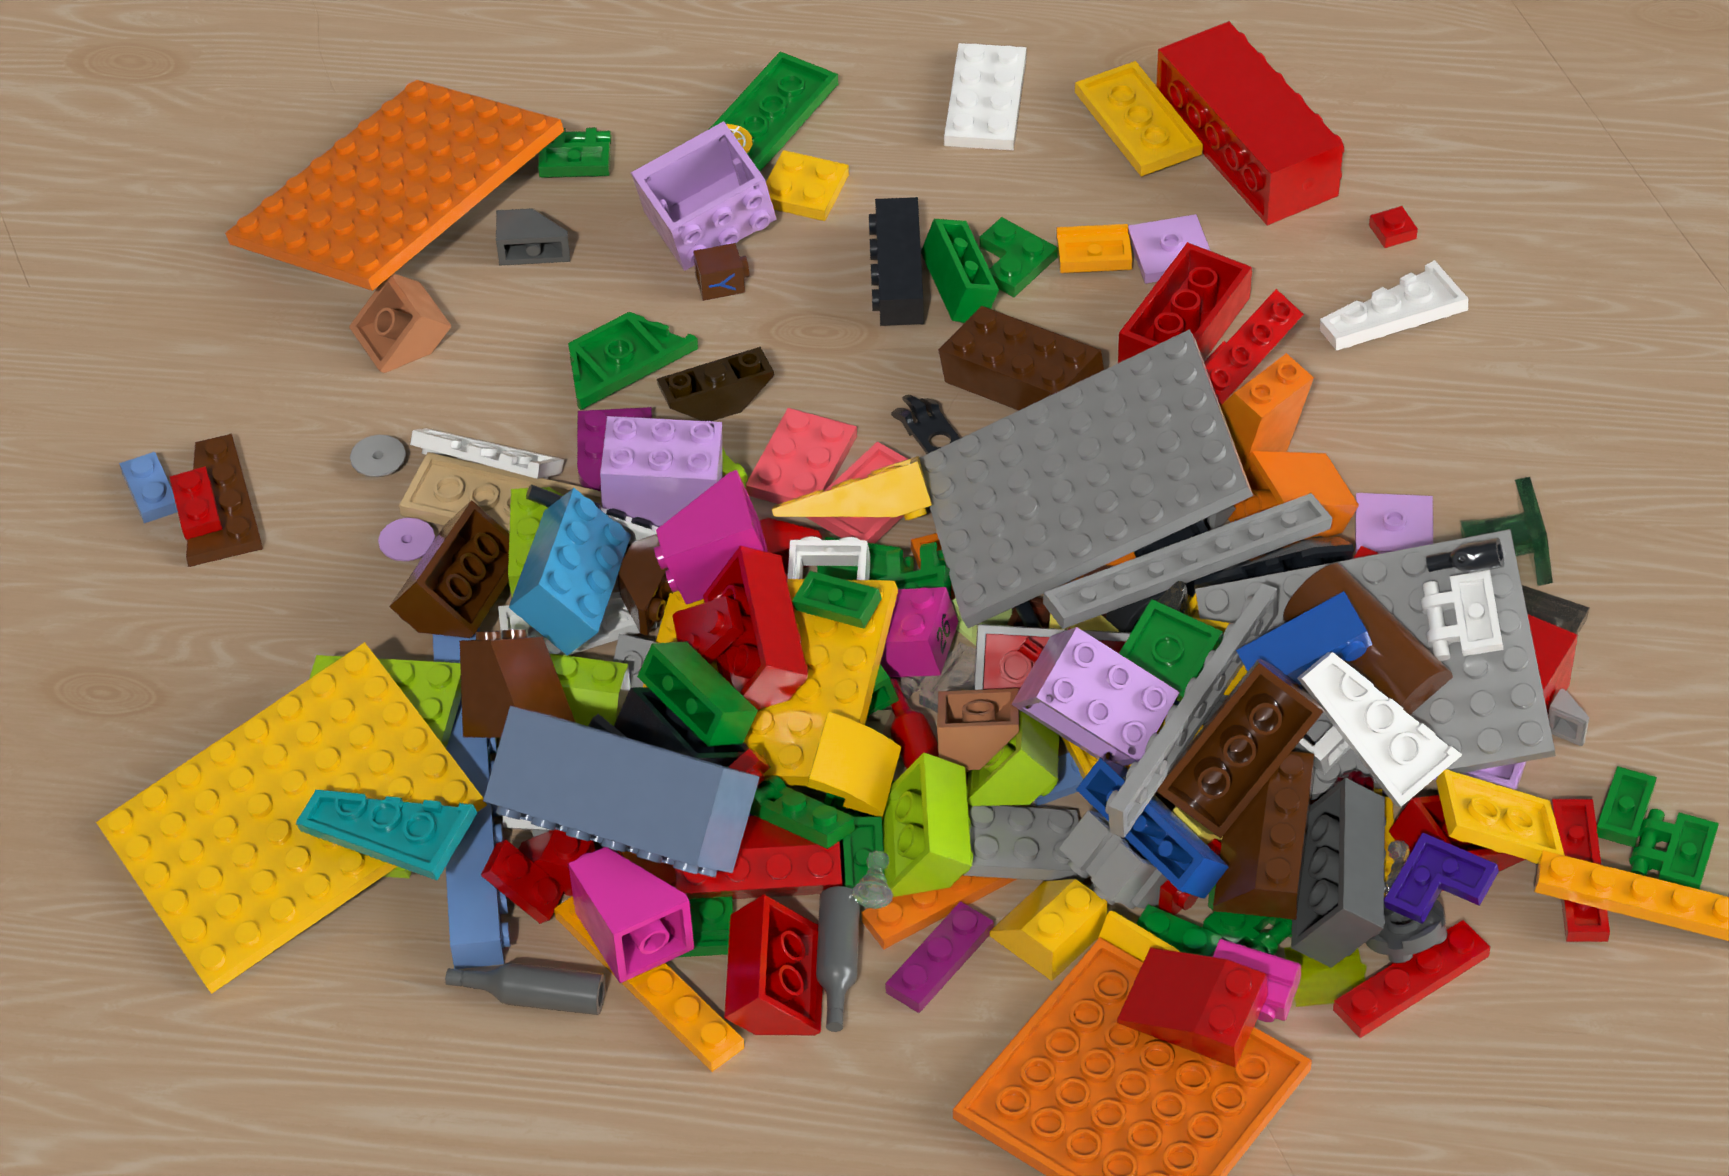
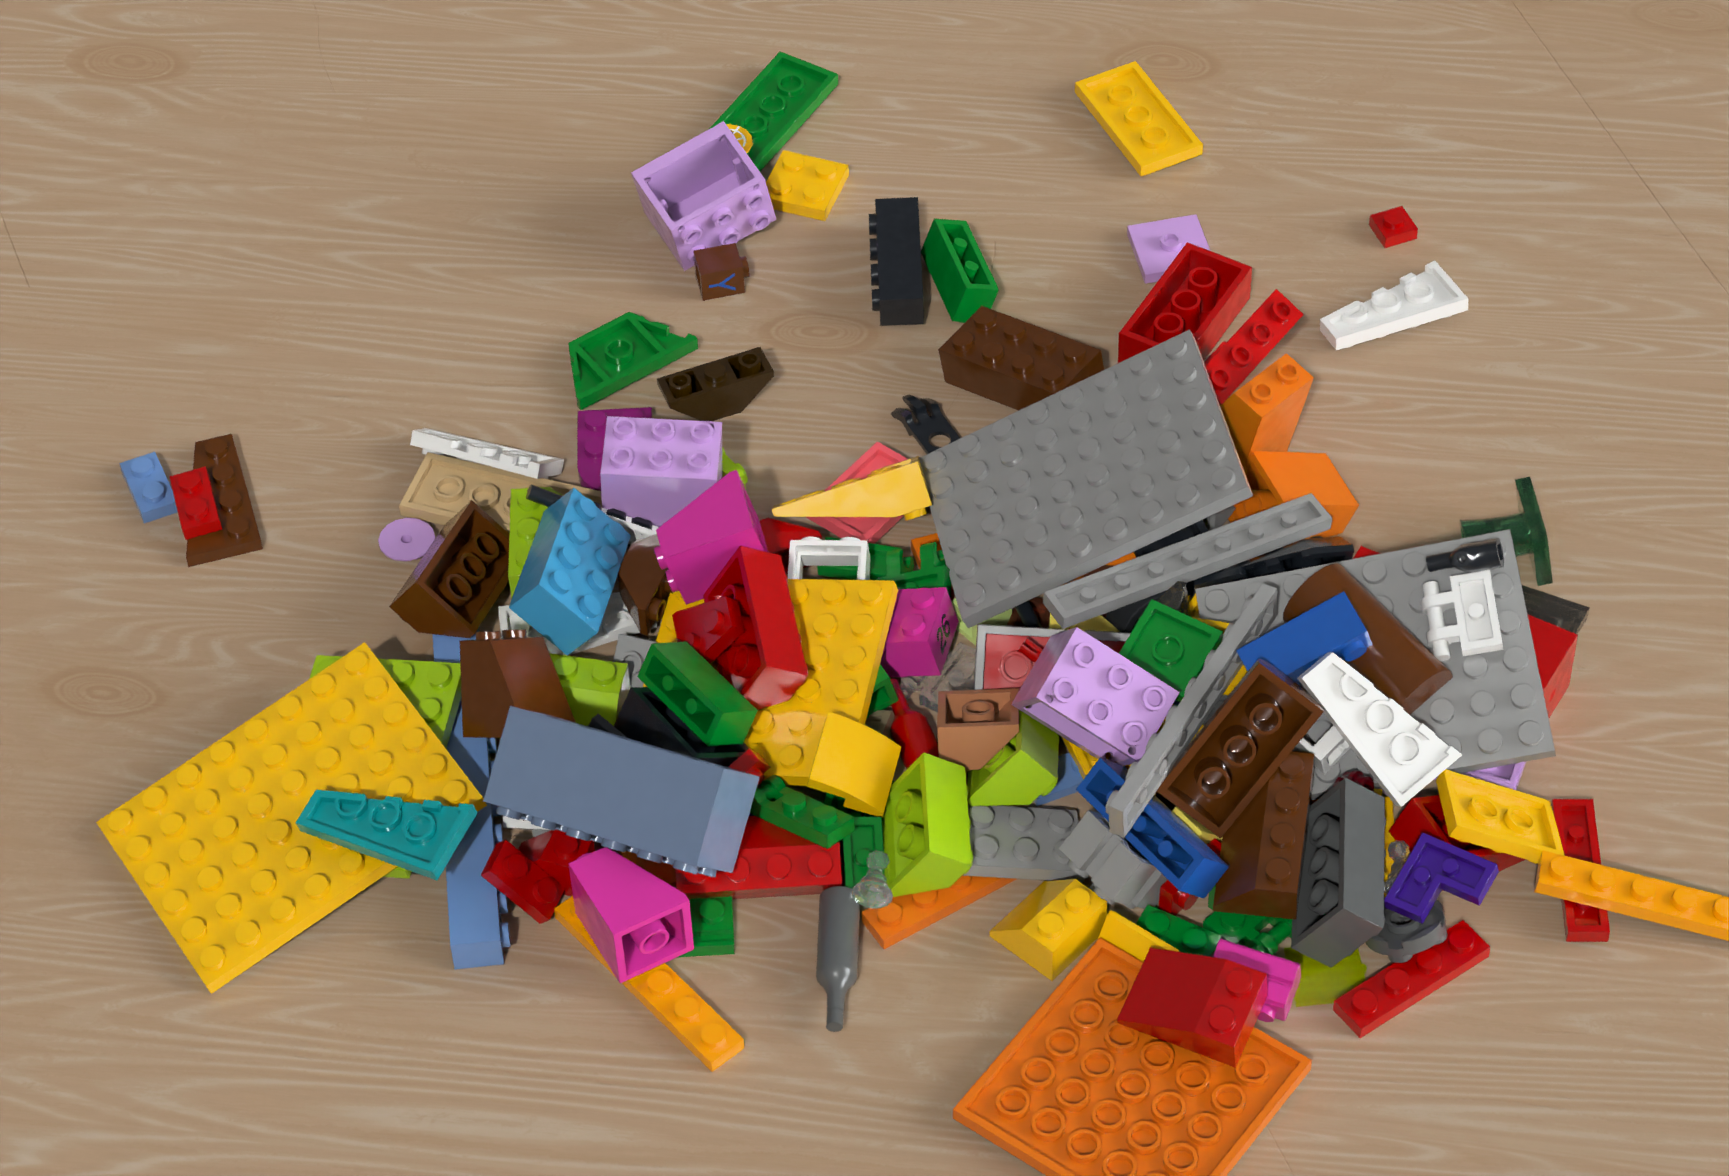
(377, 455): light grey piece -> none
(394, 183): orange plate -> none
(399, 324): nougat slope -> none
(529, 238): dark grey slope -> none
(537, 987): dark grey piece -> none
(576, 154): green plate -> none
(773, 971): red slope -> none
(800, 457): coral plate -> none
(837, 599): green plate -> none
(939, 957): magenta plate -> none
(985, 96): white plate -> none
(1020, 255): green plate -> none
(1094, 248): light orange plate -> none
(1251, 123): red brick -> none
(1393, 521): lavender plate -> none
(1568, 719): light grey slope -> none
(1626, 806): green plate -> none
(1687, 851): green plate -> none

